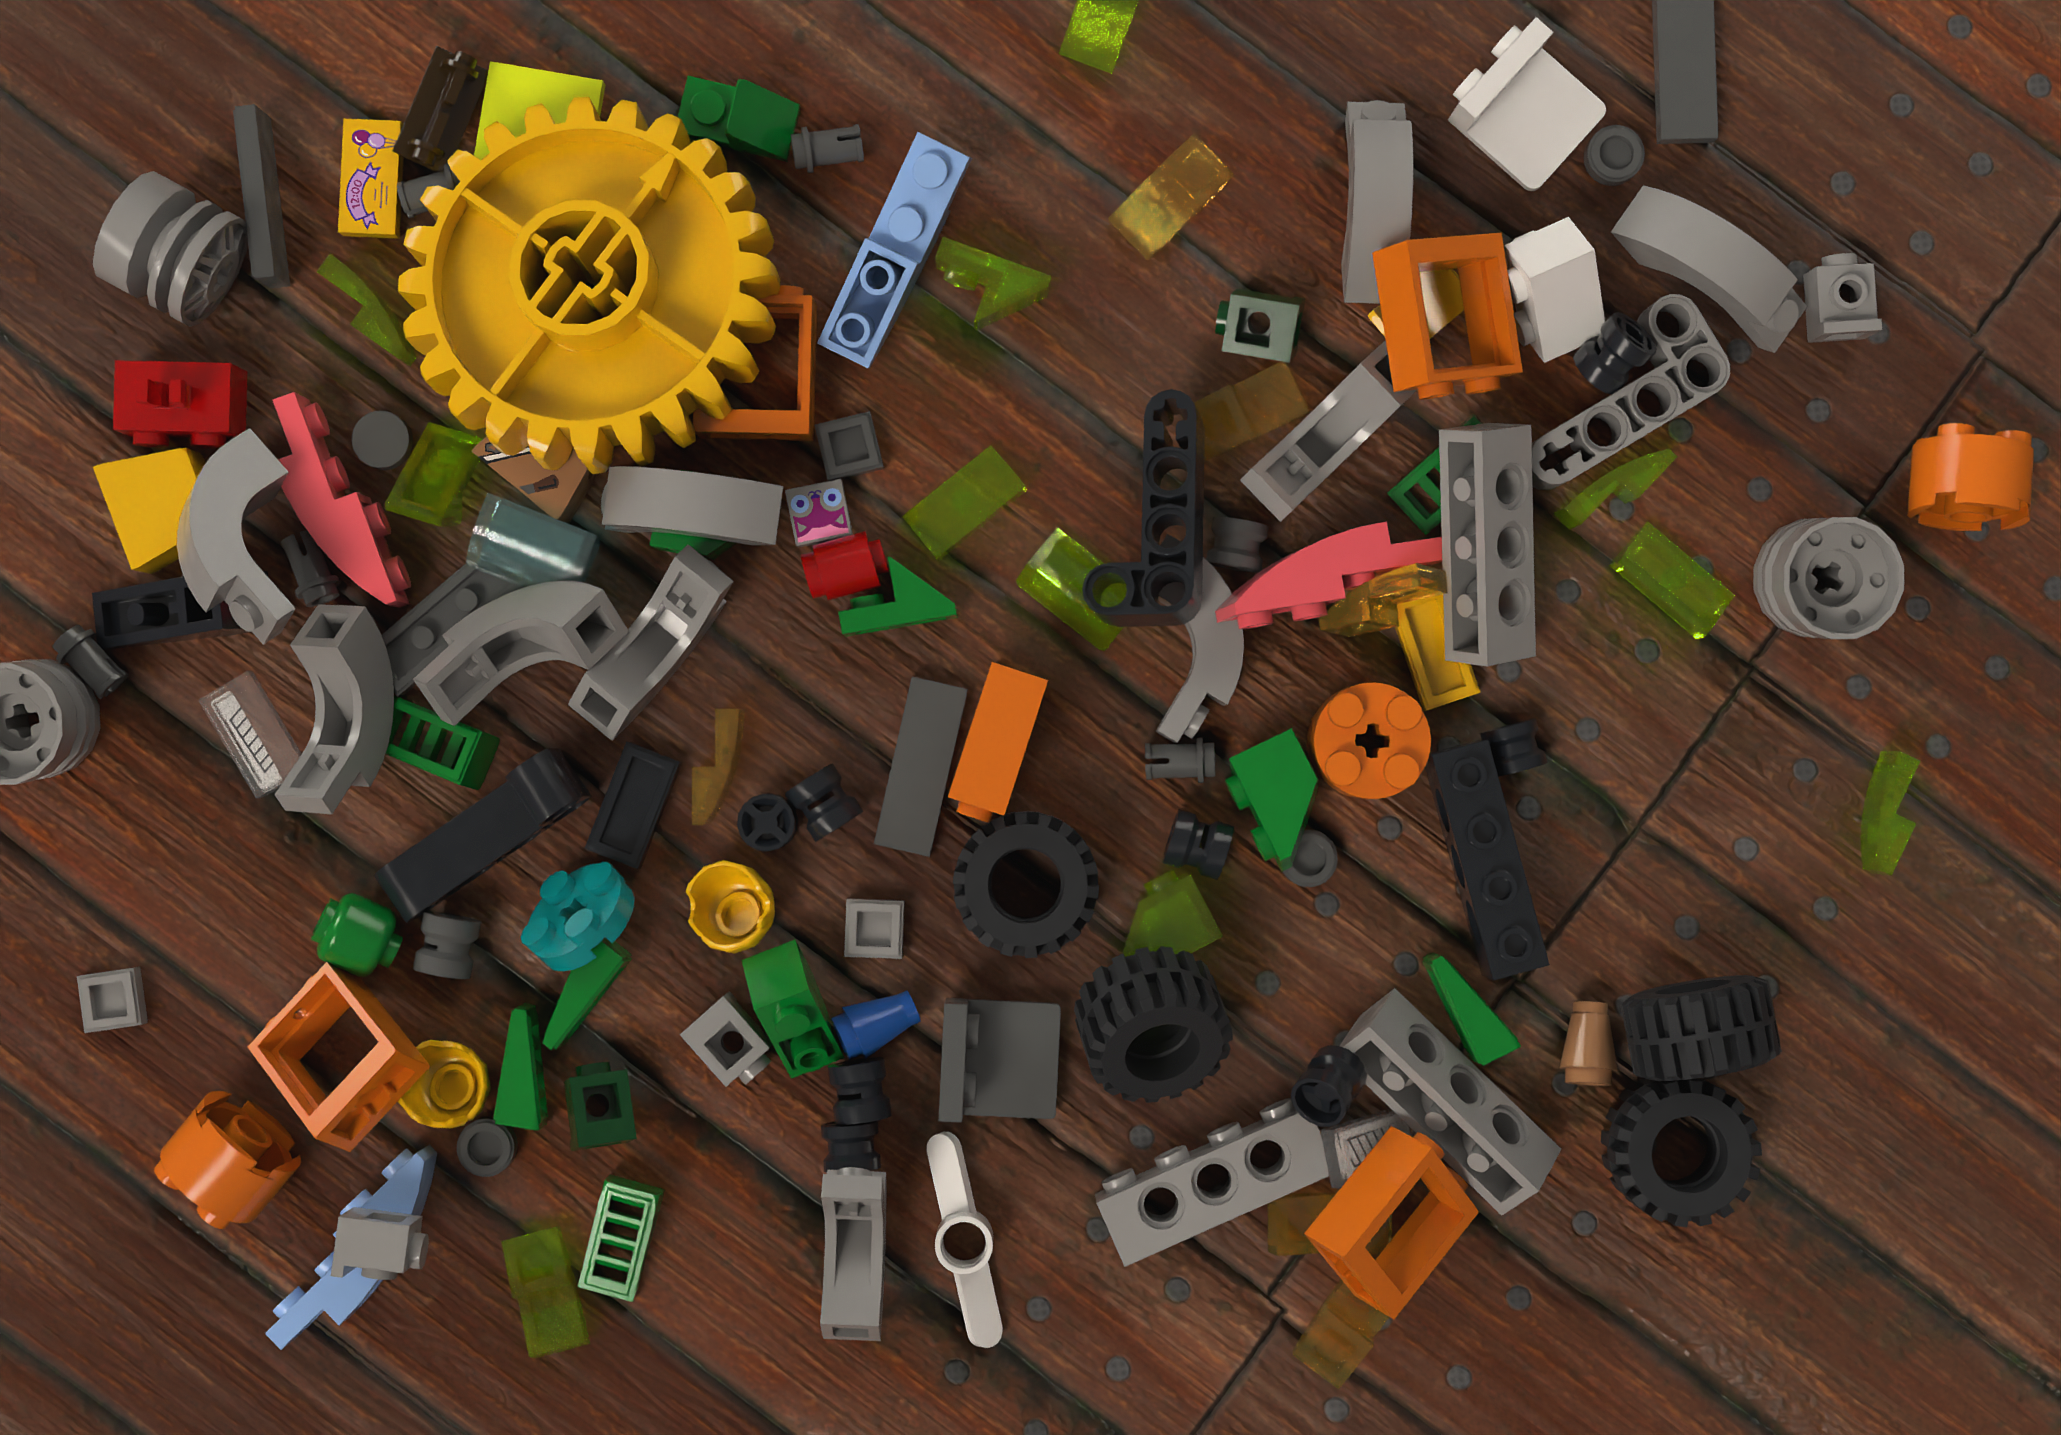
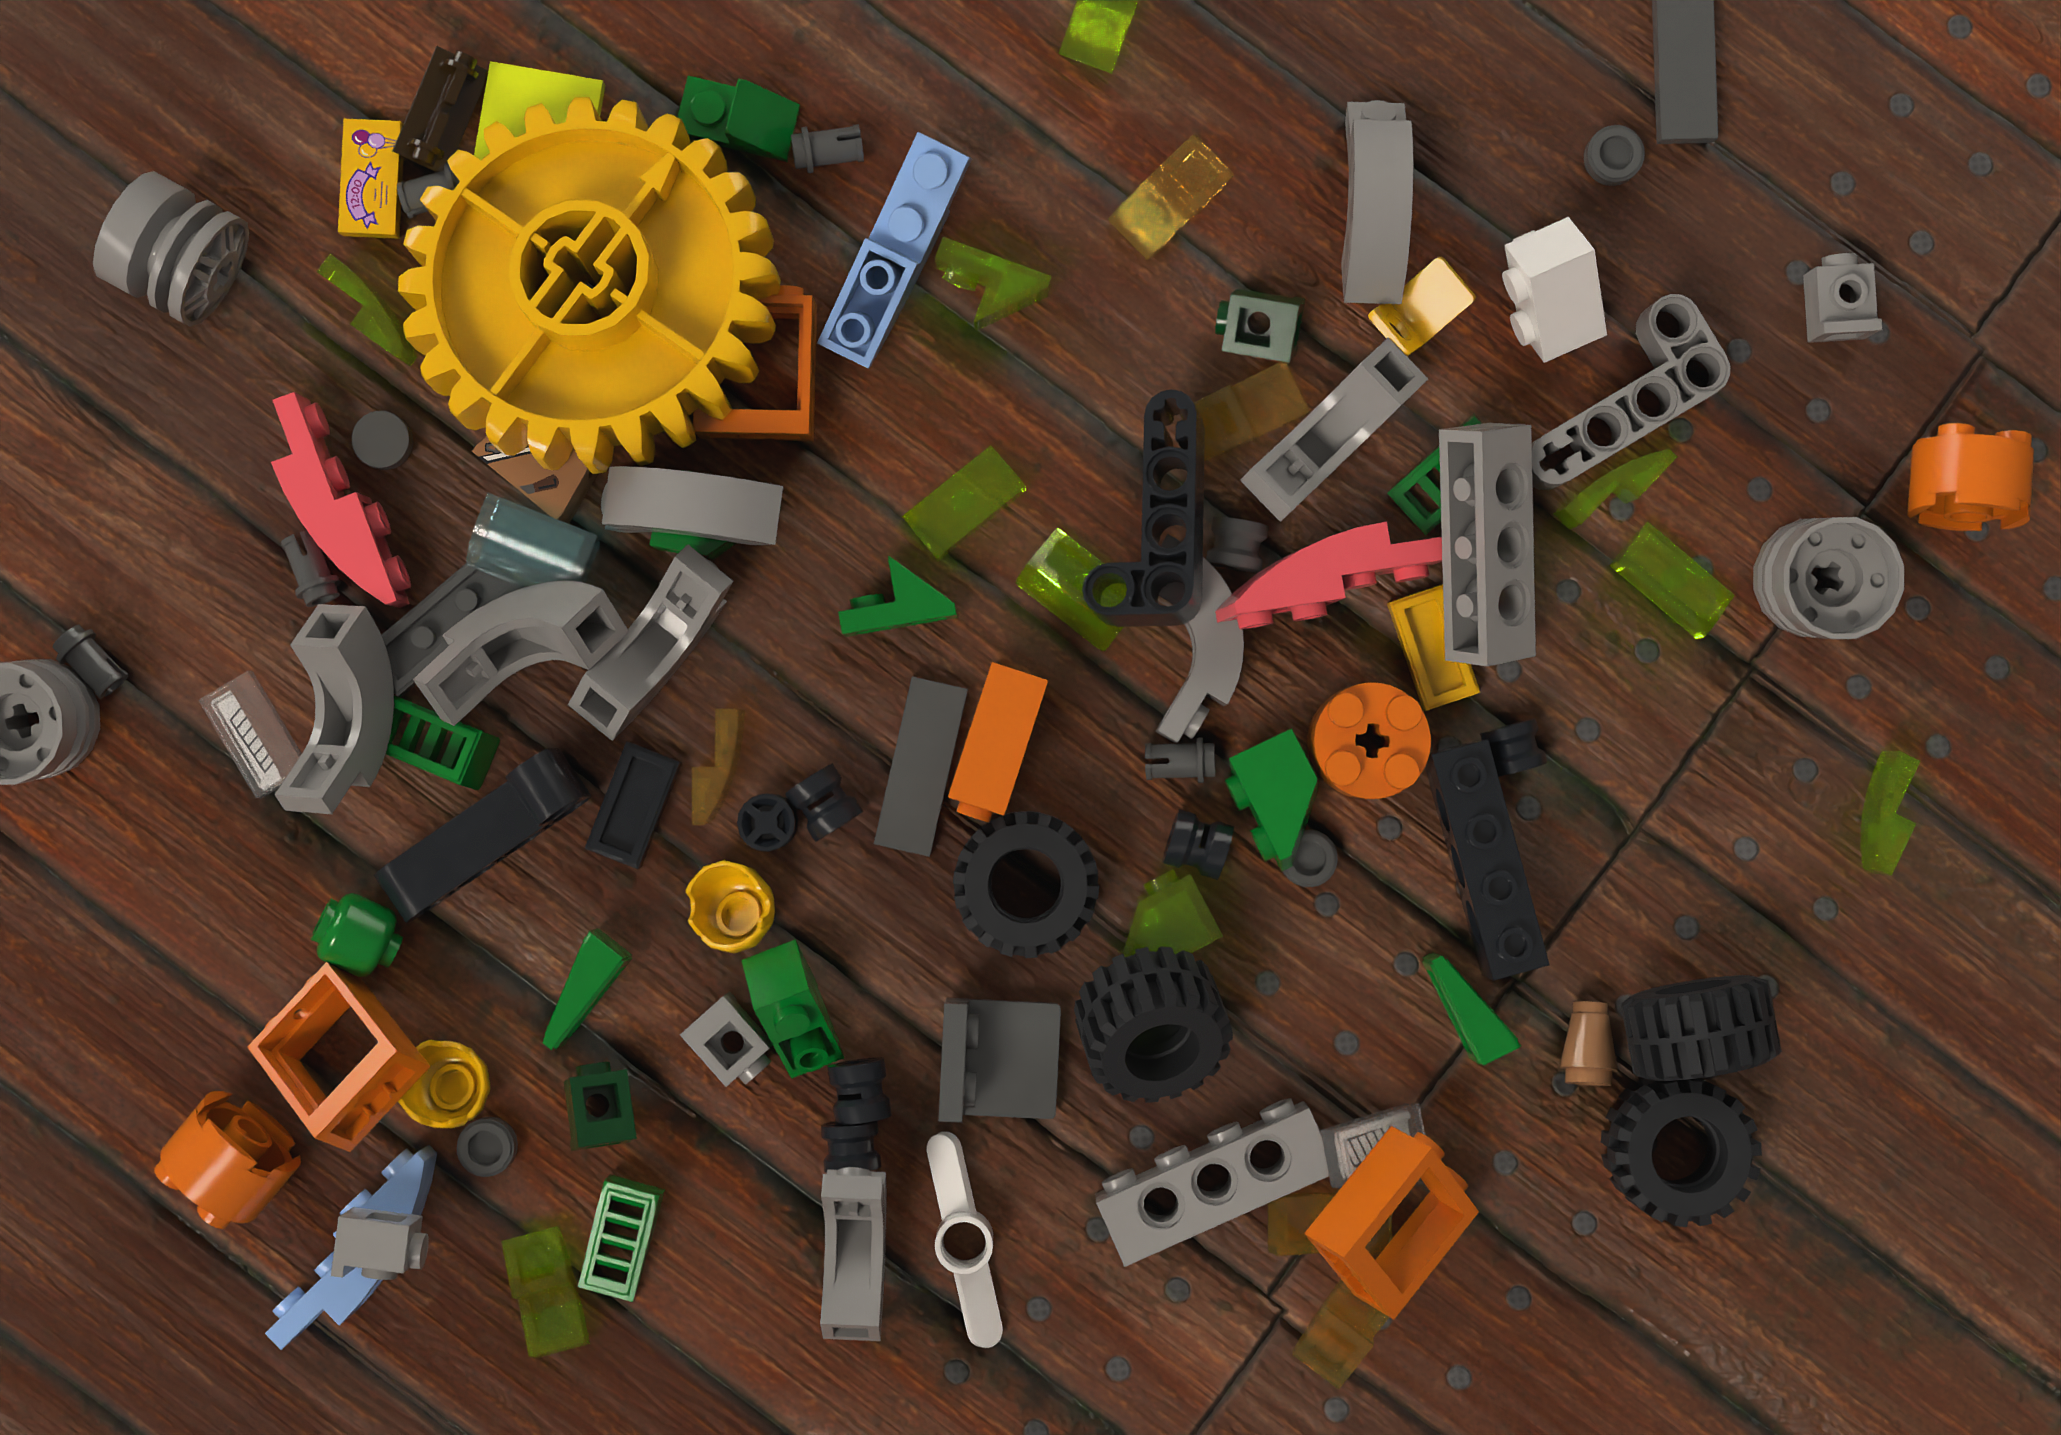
(112, 999): light grey tile -> none
(147, 501): yellow torso -> none
(156, 615): black slope -> none
(179, 402): red brick -> none
(210, 539): light grey arch -> none
(261, 196): dark grey tile -> none
(435, 477): clear neon green slope -> none
(447, 945): dark grey wheel -> none
(521, 1088): green slope -> none
(577, 915): teal plate -> none
(818, 512): tile -> none
(844, 566): red brick -> none
(849, 446): dark grey tile -> none
(874, 928): light grey tile -> none
(874, 1023): blue cone -> none
(1329, 1086): black wheel -> none
(1375, 602): clear yellow slope -> none
(1451, 1102): light grey brick -> none
(1486, 310): orange window -> none
(1526, 108): white bracket -> none
(1614, 353): black wheel -> none
(1716, 259): light grey arch -> none

